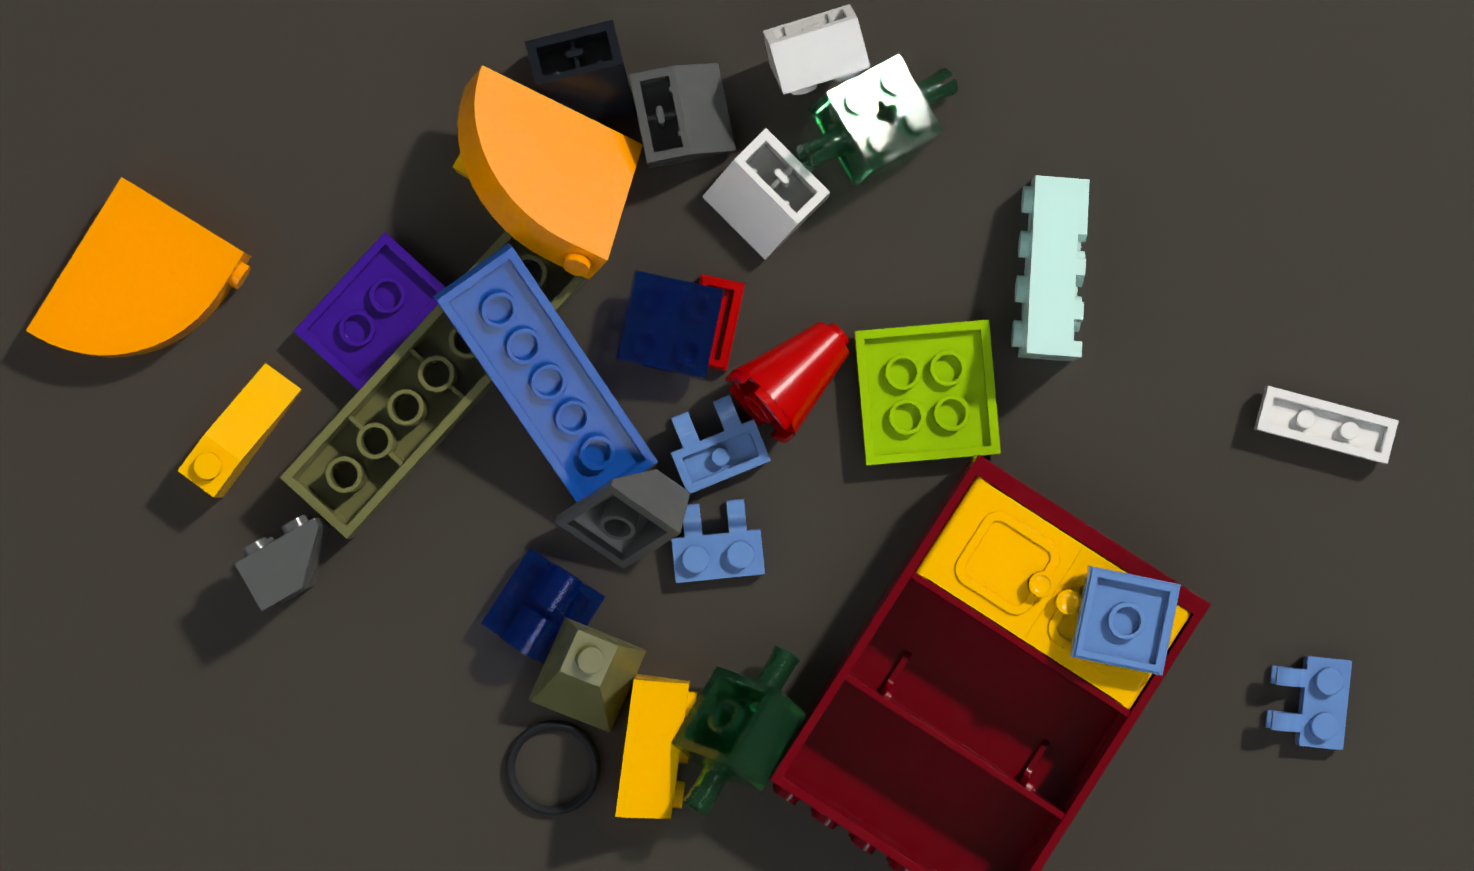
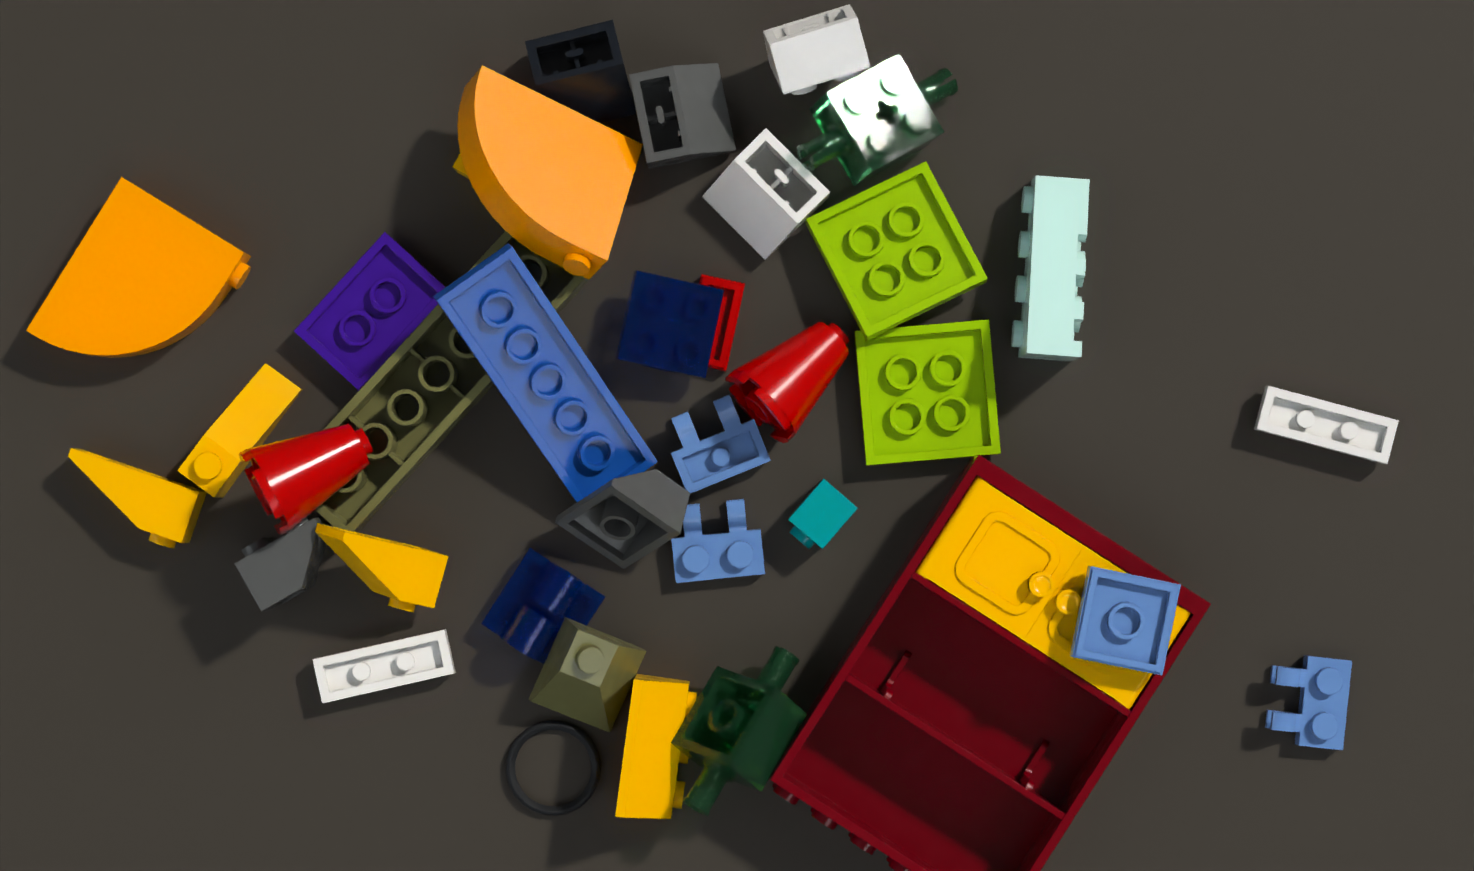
(148, 500): none -> yellow slope
(305, 471): none -> red cone
(384, 666): none -> white plate
(389, 567): none -> yellow slope
(821, 515): none -> teal brick
(896, 250): none -> lime plate

